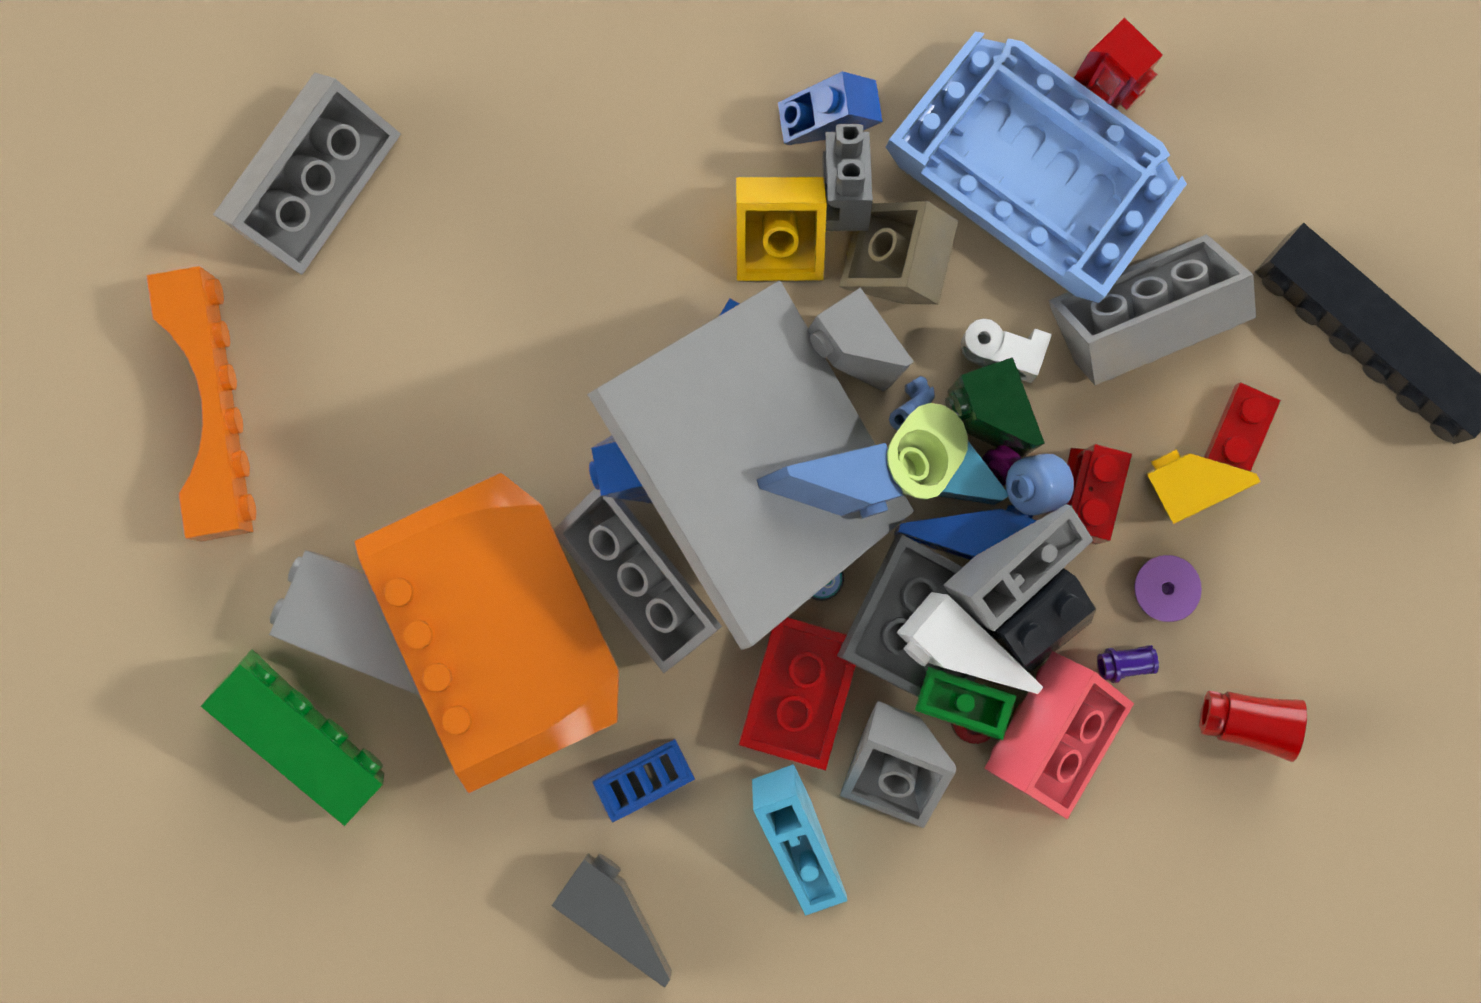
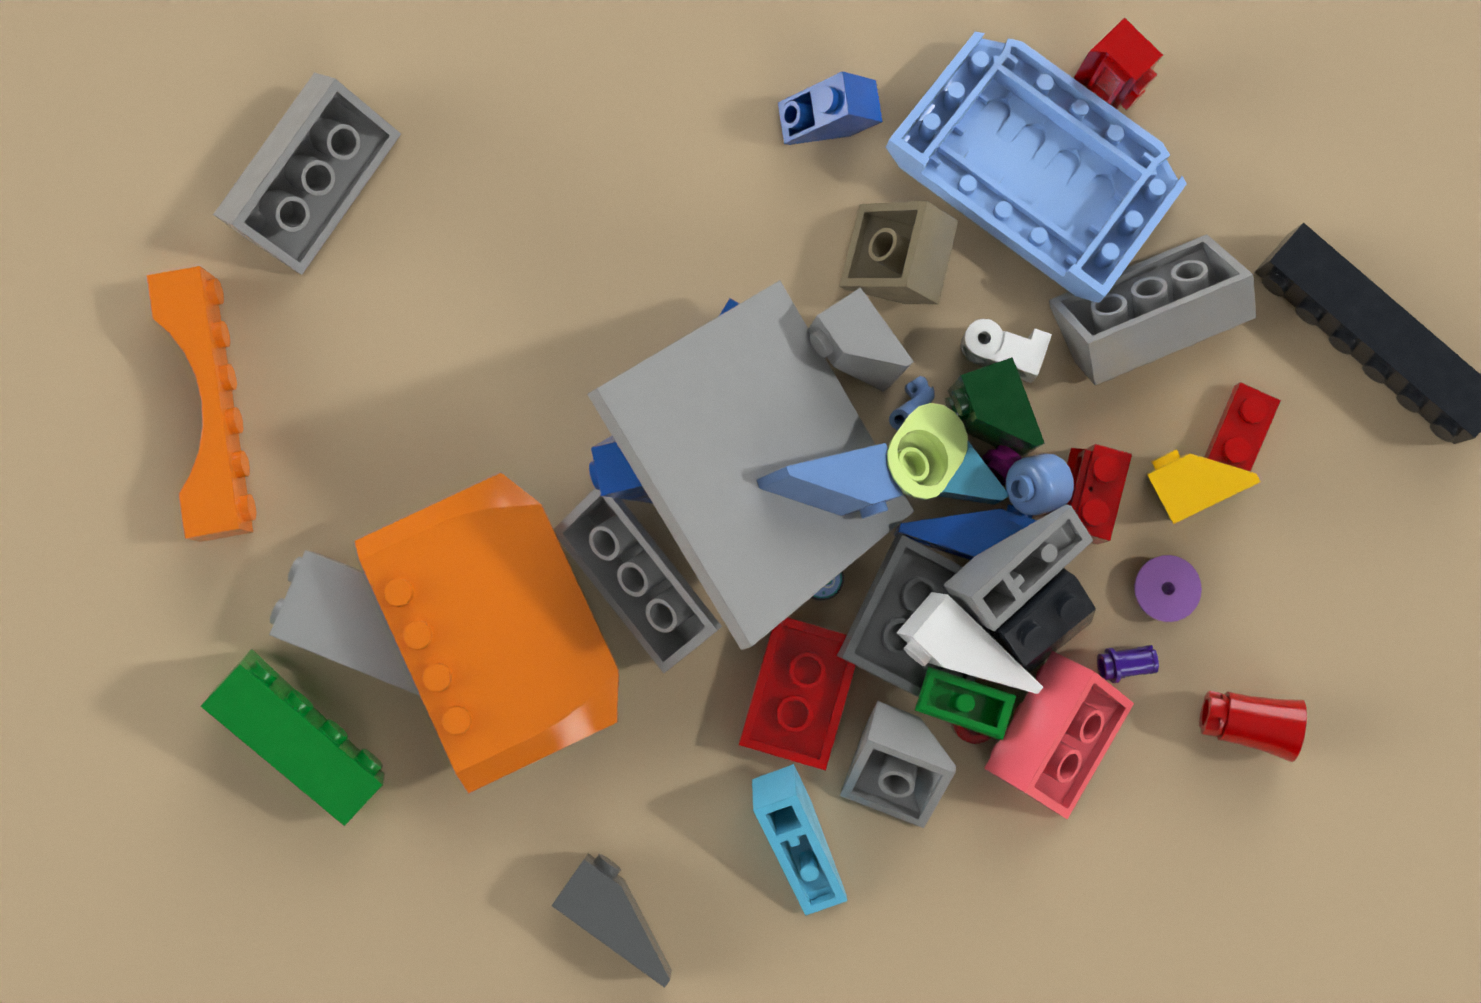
(608, 797): blue slope -> none
(780, 228): yellow slope -> none
(848, 178): dark grey hips -> none

